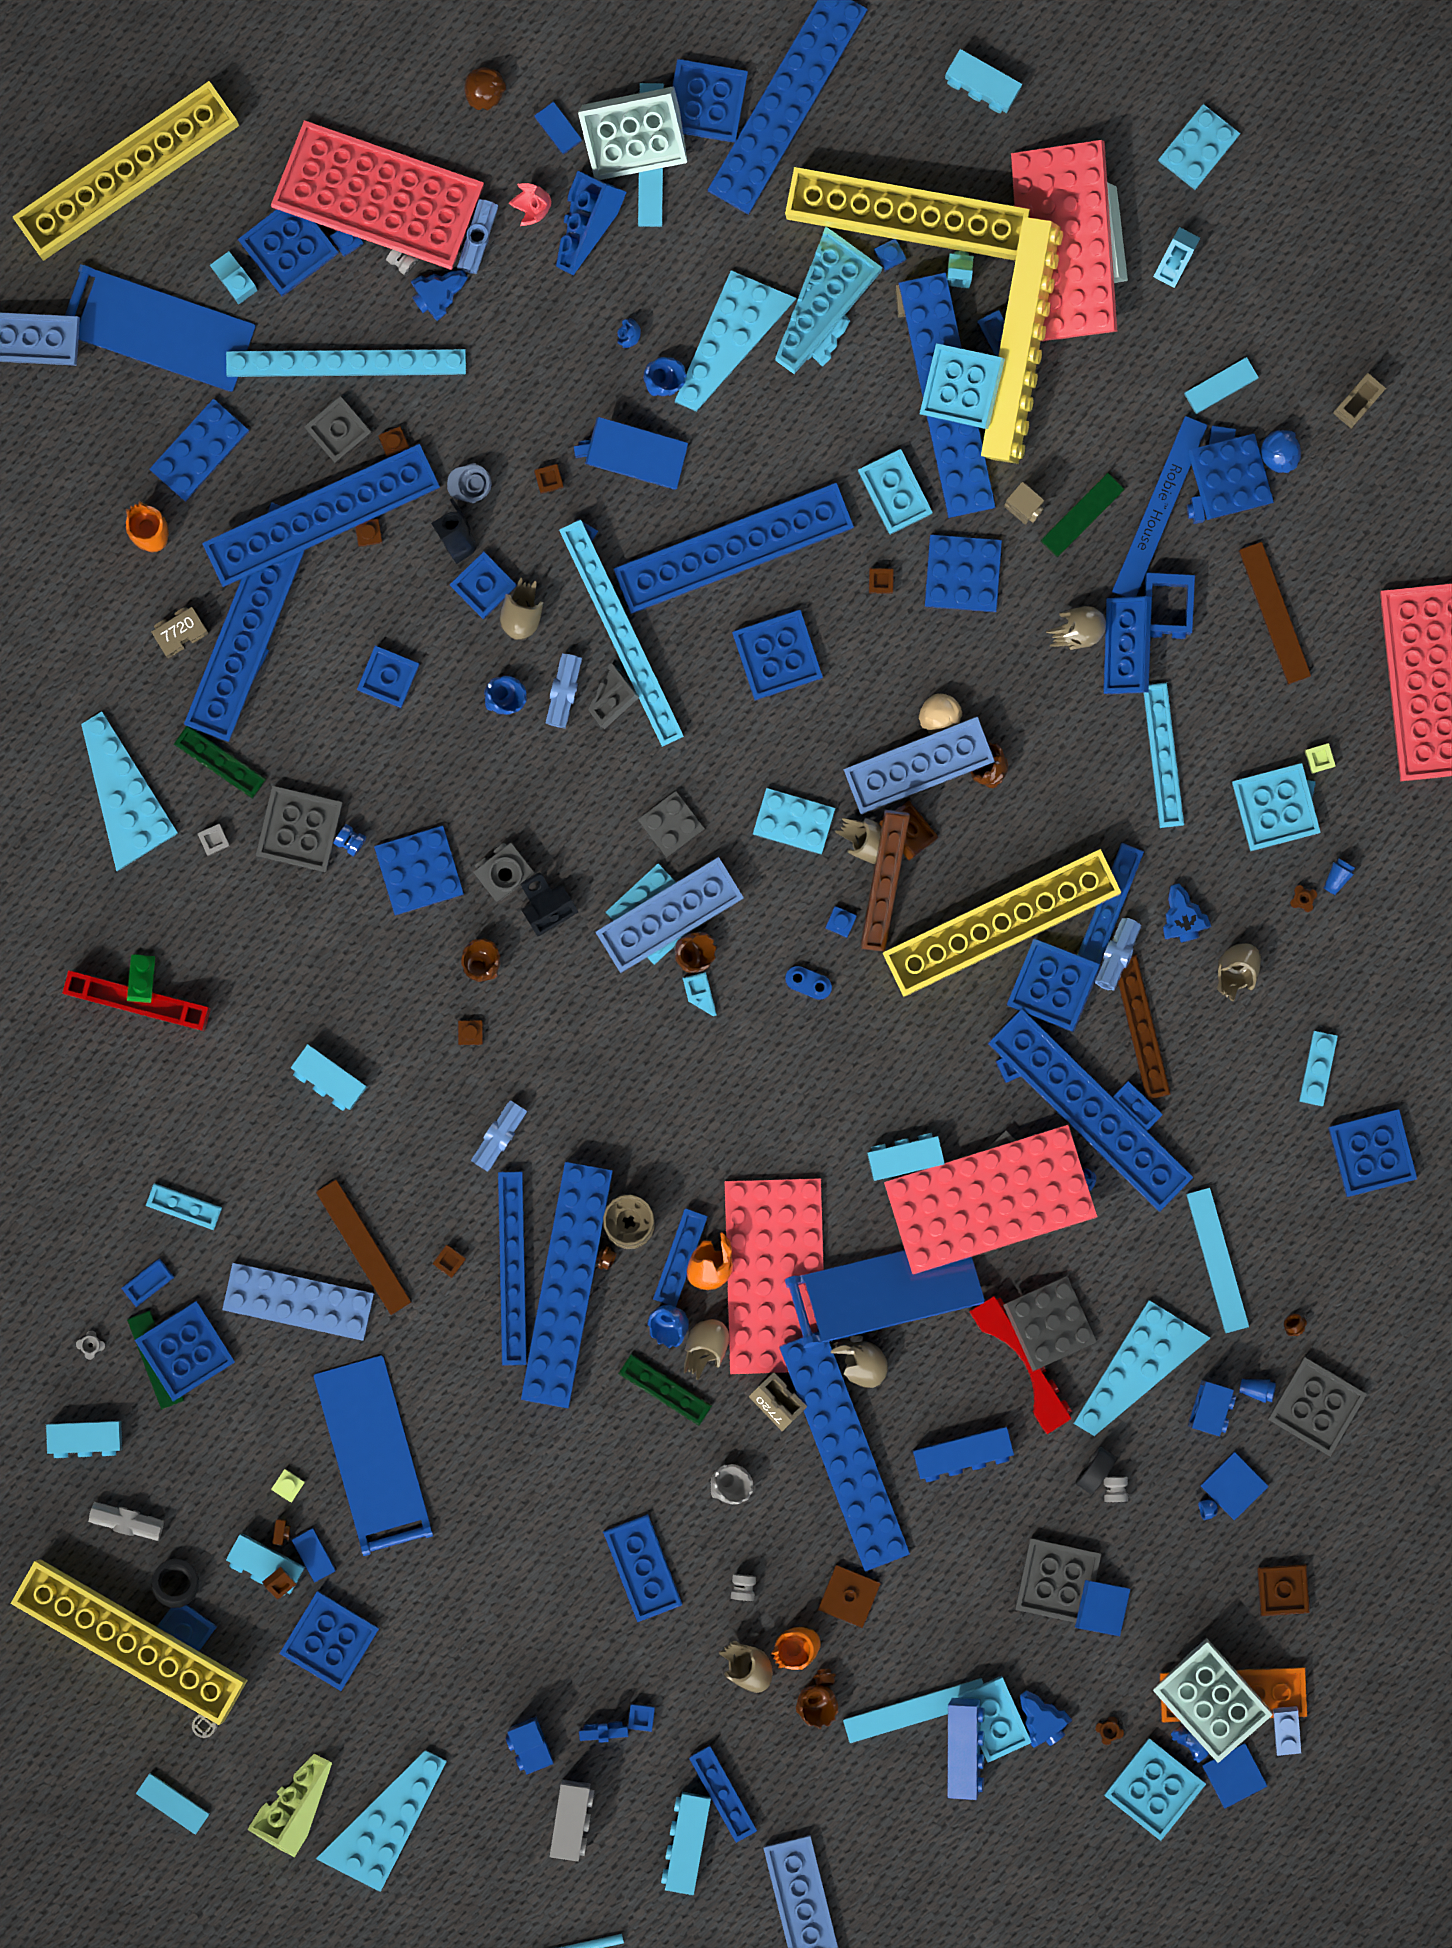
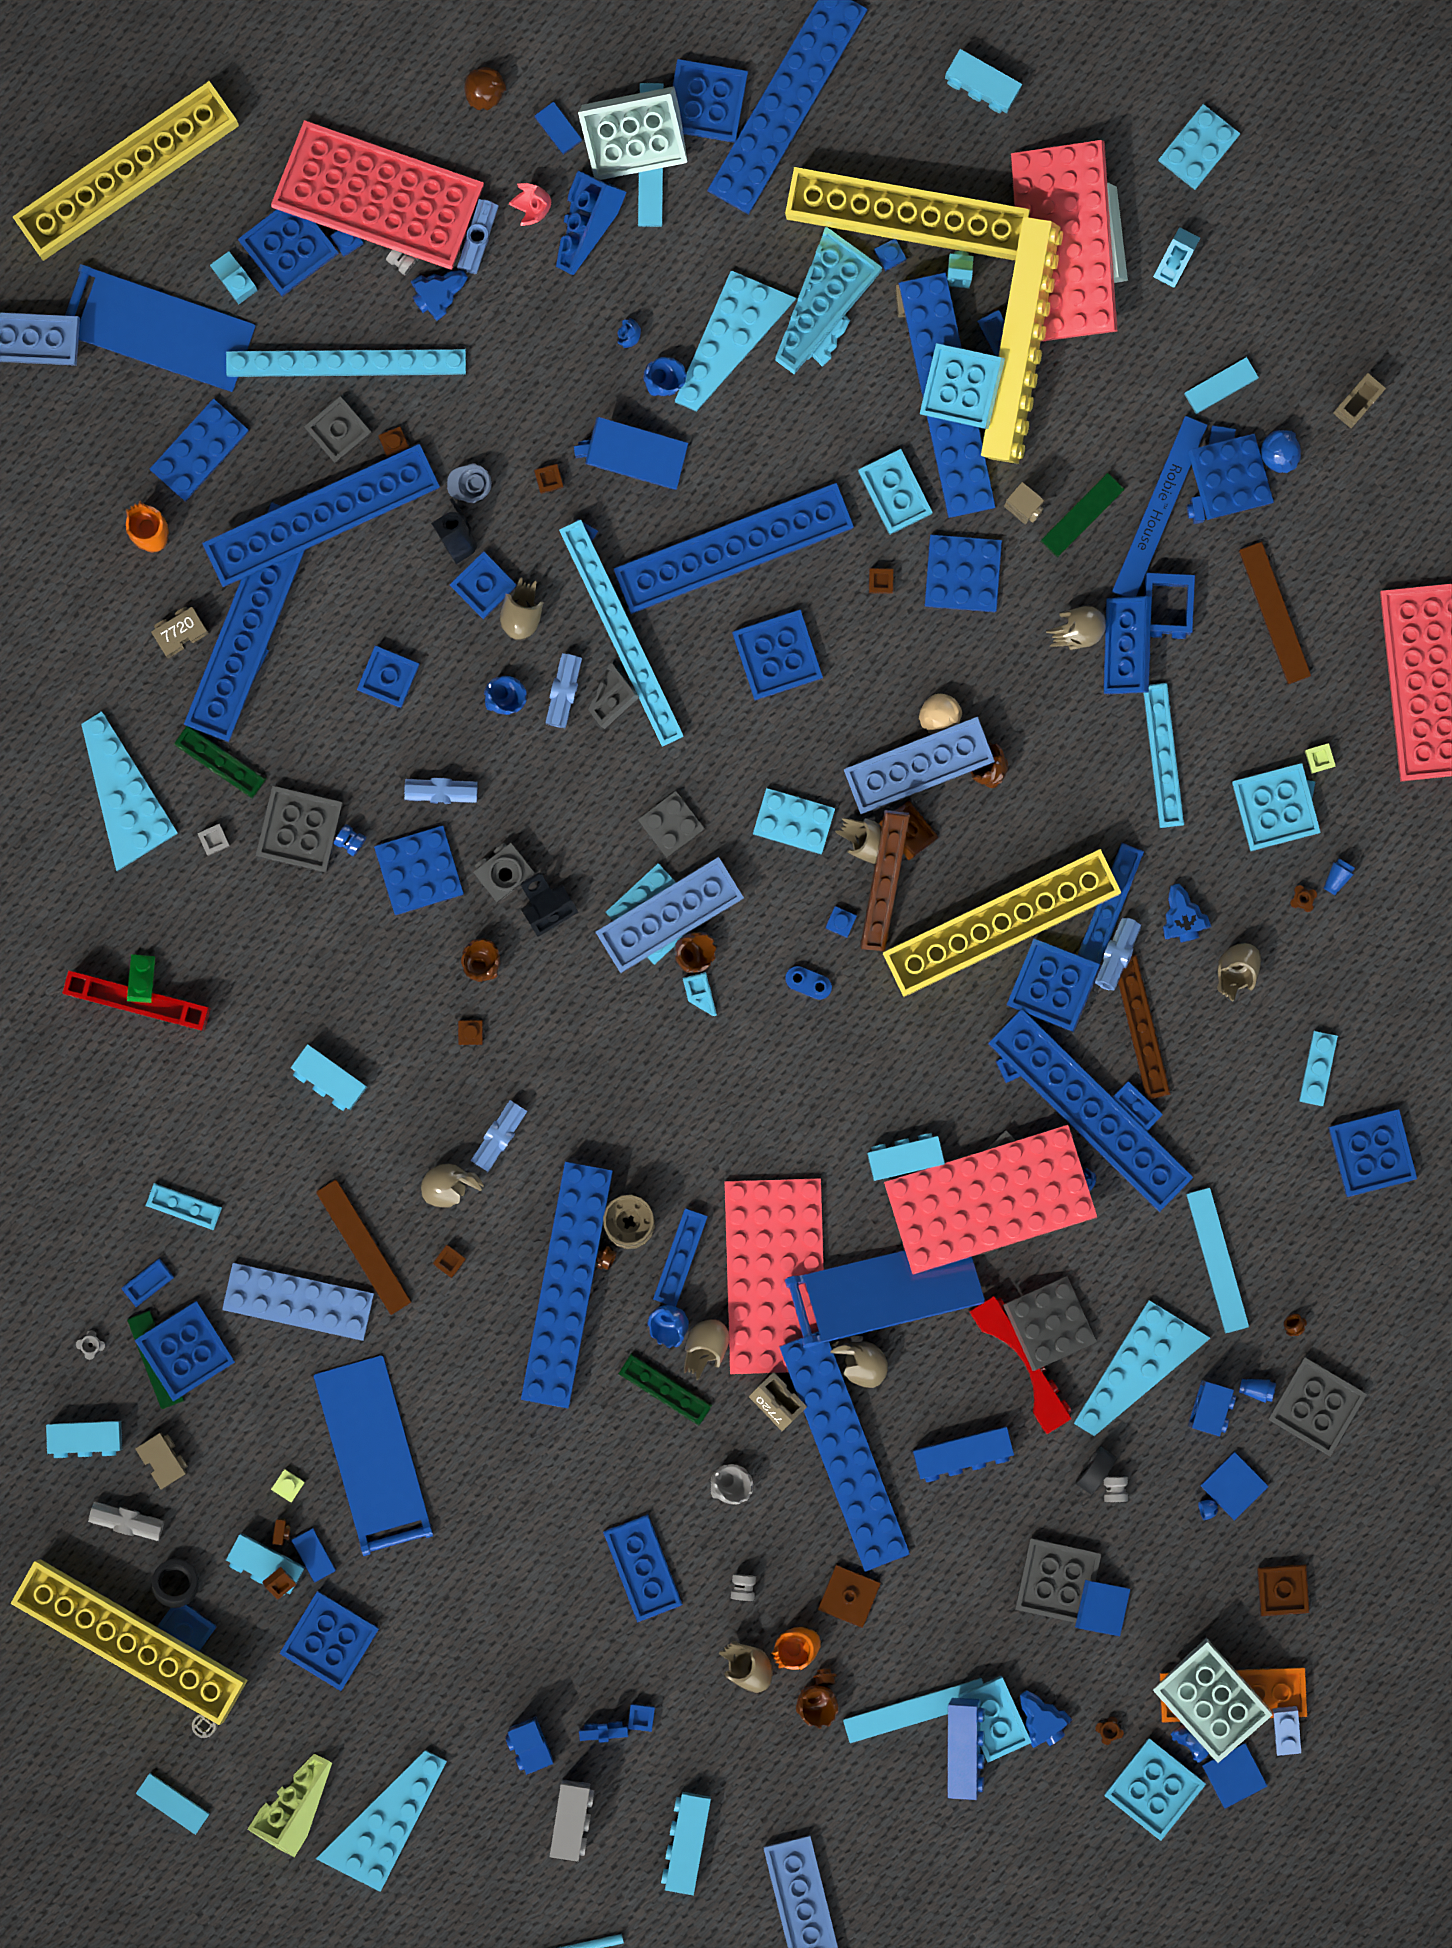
(163, 1459): none -> dark tan brick
(369, 533): reddish brown plate -> none
(441, 790): none -> medium blue piece
(443, 1187): none -> dark tan helmet
(512, 1268): blue plate -> none
(708, 1267): orange helmet -> none
(723, 1794): blue plate -> none

